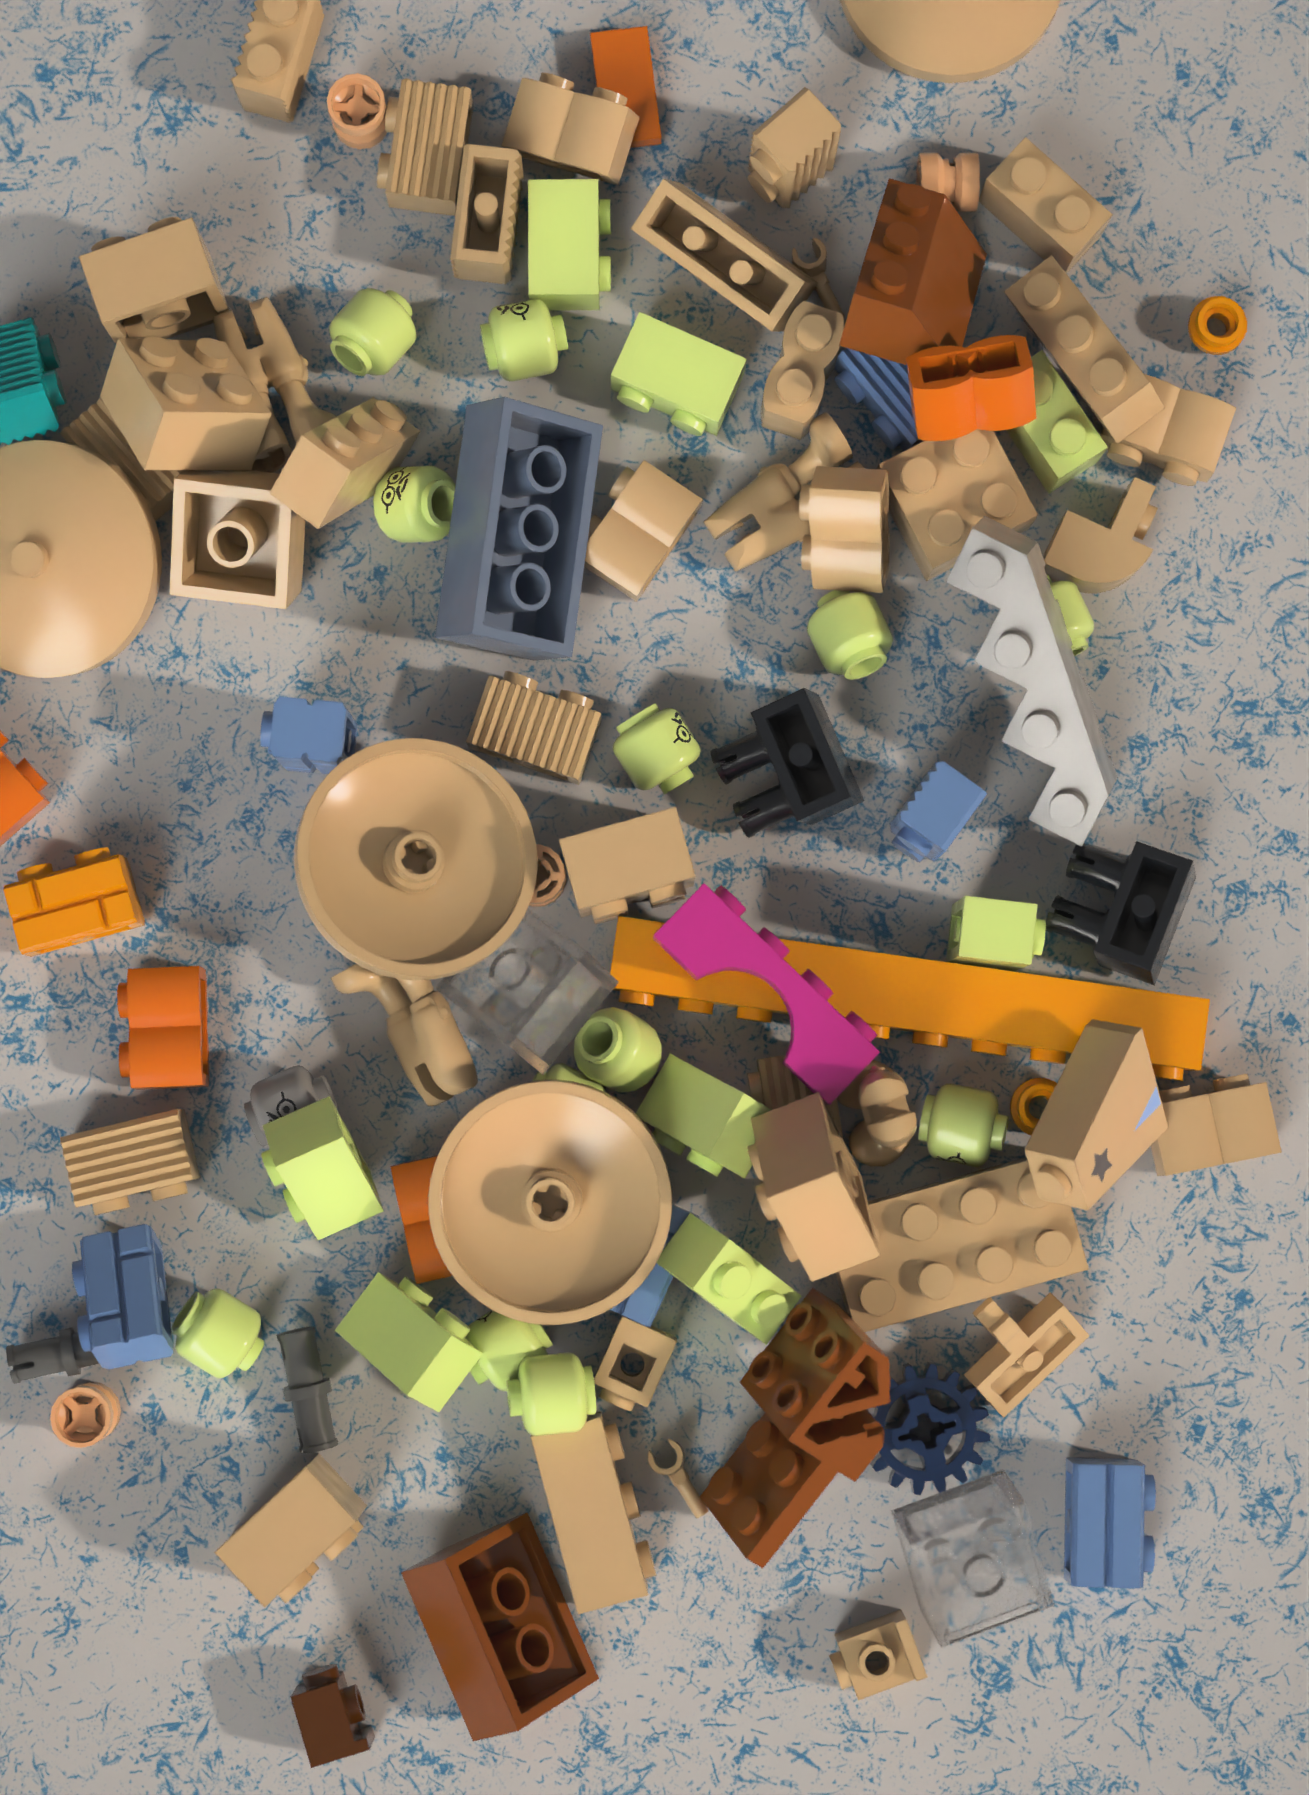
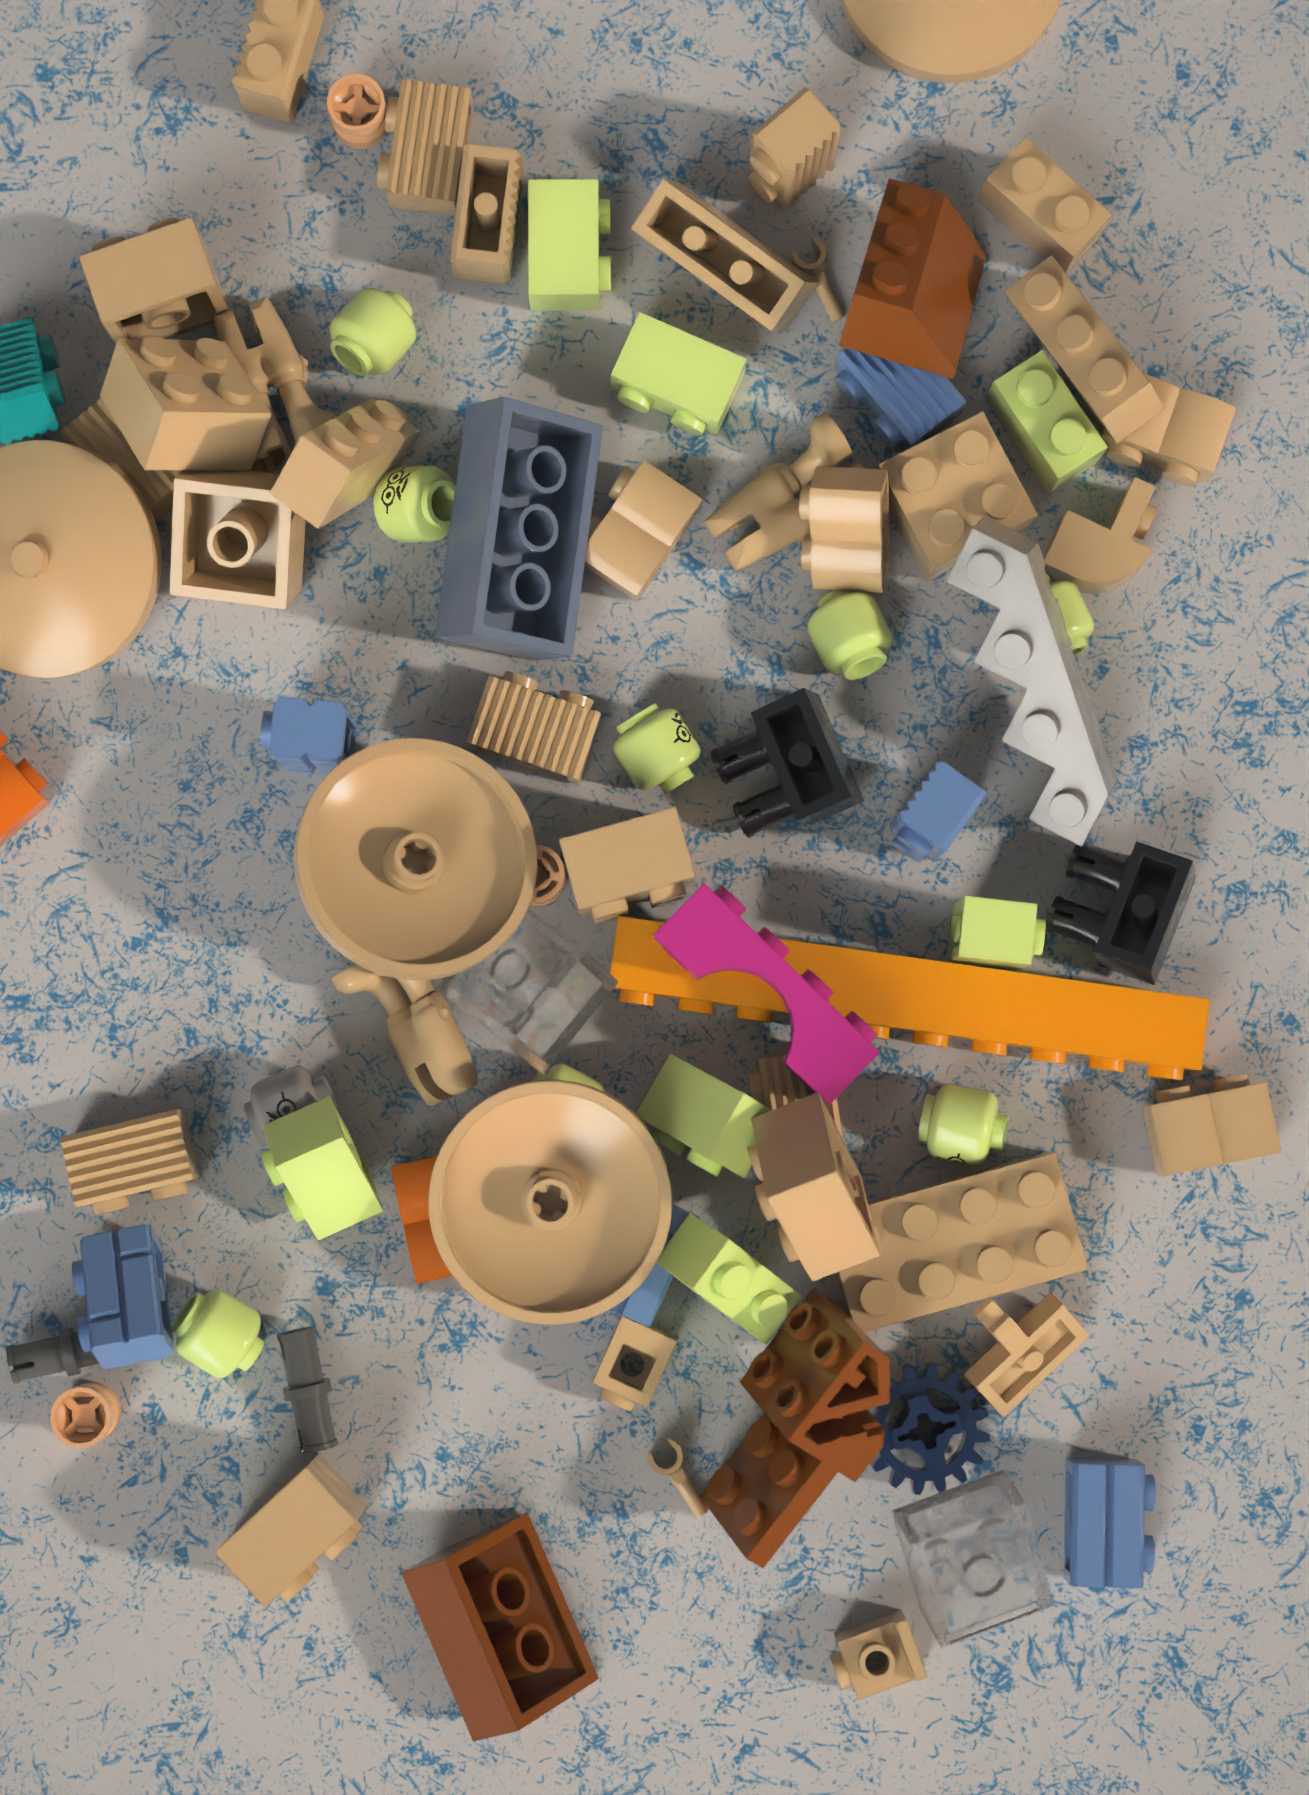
(73, 903): light orange brick -> none
(165, 1027): orange brick -> none
(330, 1716): reddish brown brick -> none
(409, 1341): yellowish green brick -> none
(504, 1346): yellowish green head -> none
(523, 339): yellowish green head -> none
(552, 1394): yellowish green head -> none
(571, 128): tan brick -> none
(594, 1515): tan brick -> none
(617, 1050): yellowish green head -> none
(625, 66): orange tile -> none
(799, 376): tan brick -> none
(887, 1118): tan piece -> none
(956, 180): light nougat wheel -> none
(971, 388): orange brick -> none
(1021, 1098): light orange plate -> none
(1097, 1117): tan slope -> none
(1229, 313): light orange plate -> none

